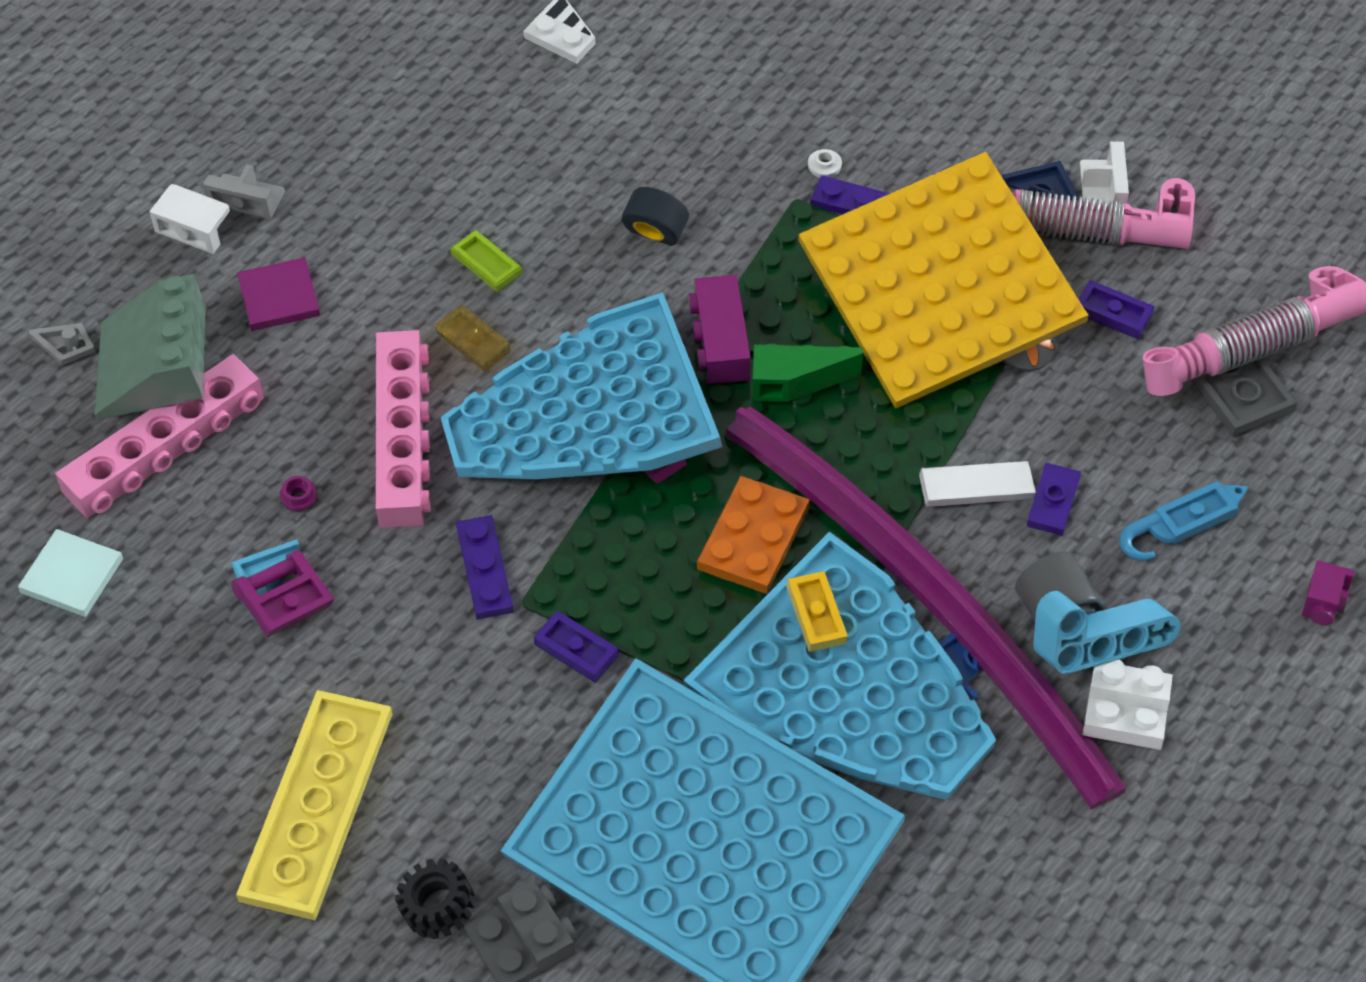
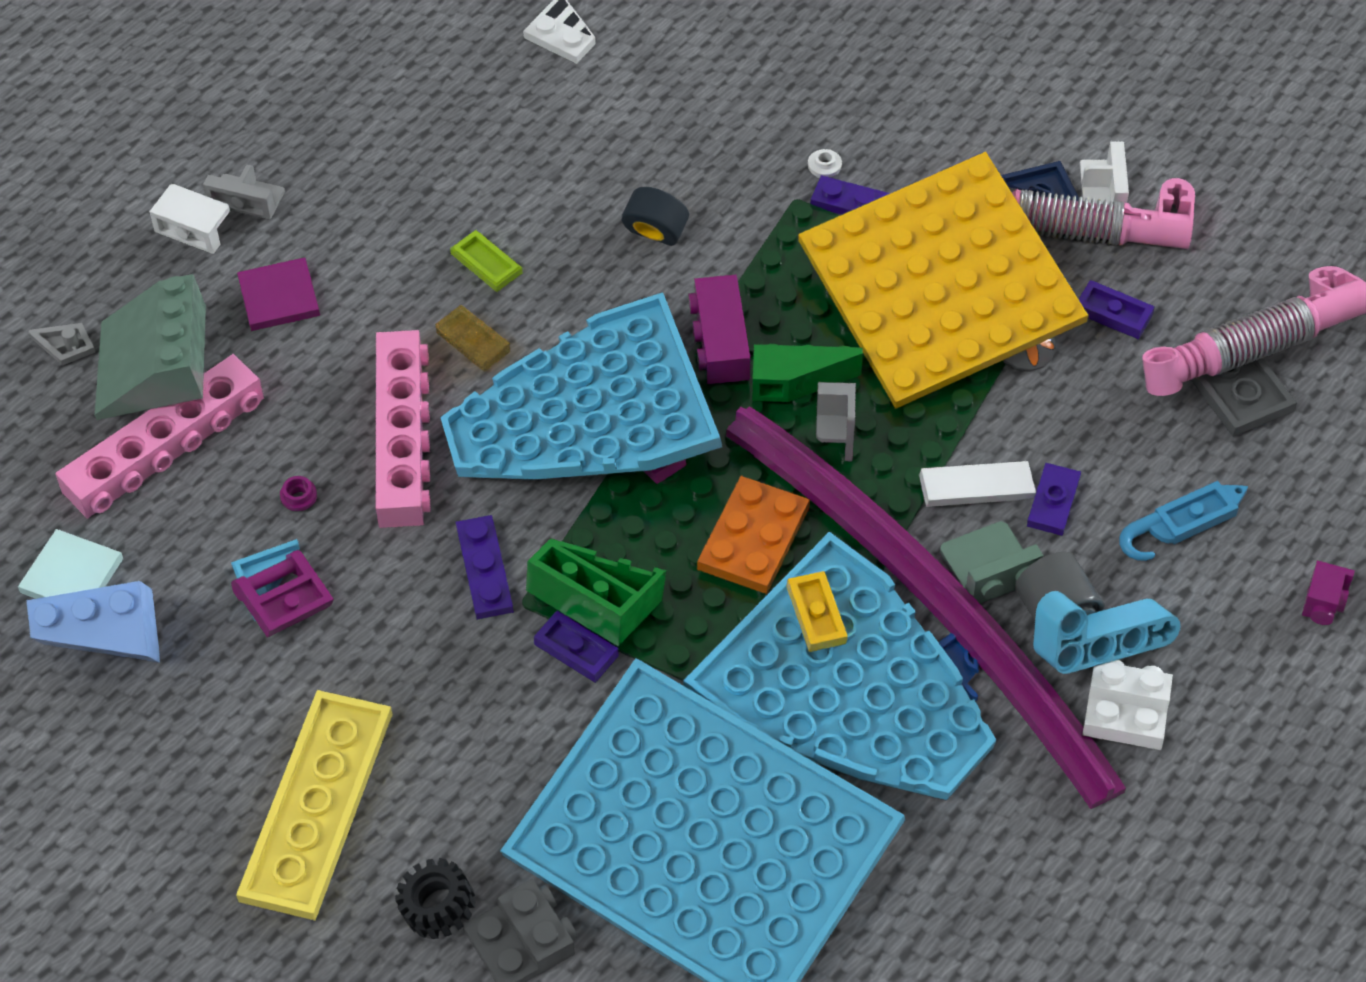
(99, 620): none -> light blue wedge
(594, 590): none -> green wedge
(836, 414): none -> light grey panel
(988, 560): none -> sand green bracket

